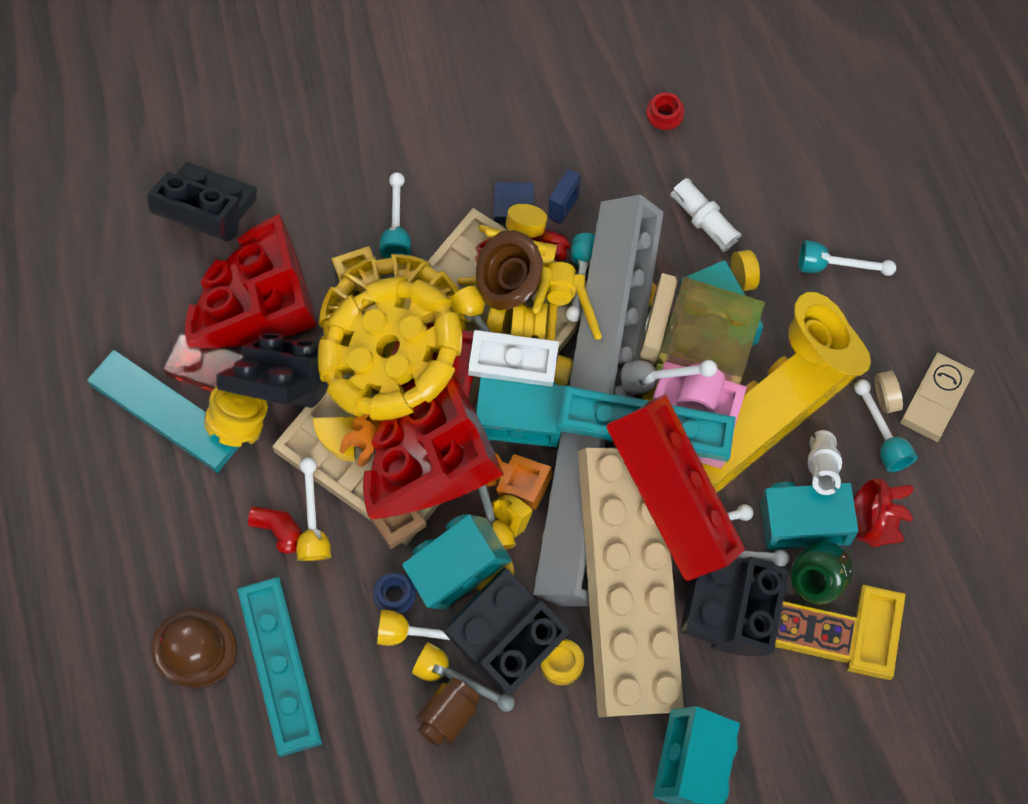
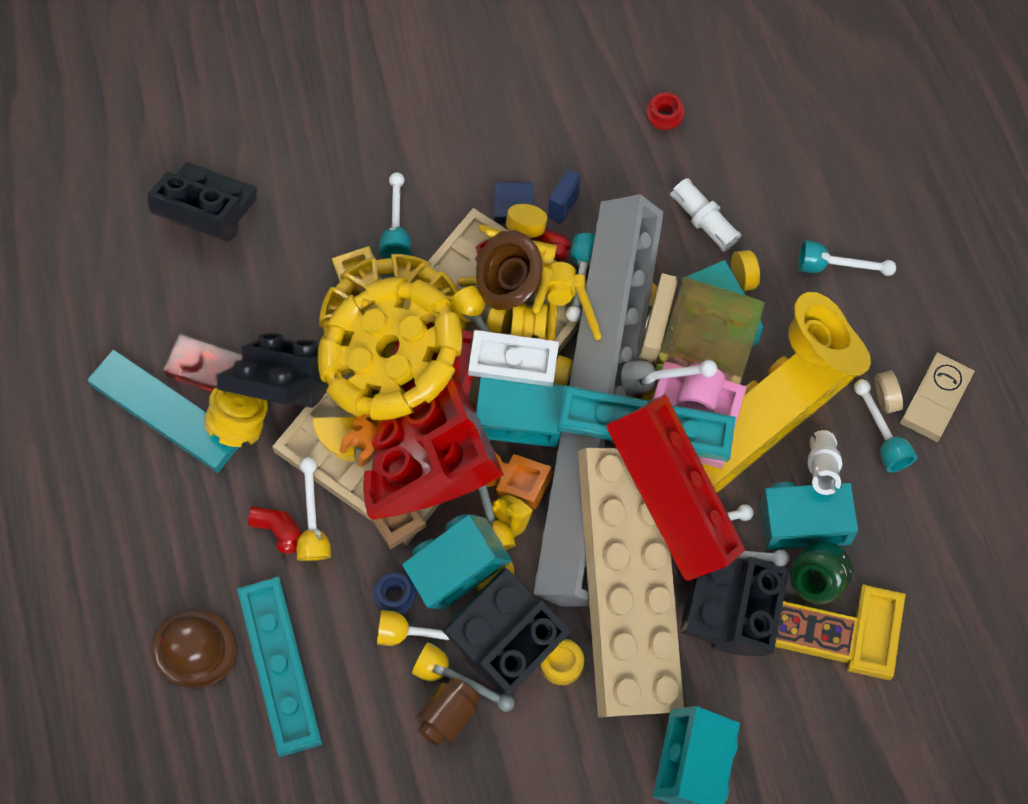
(252, 292): red brick -> none
(878, 515): red piece -> none

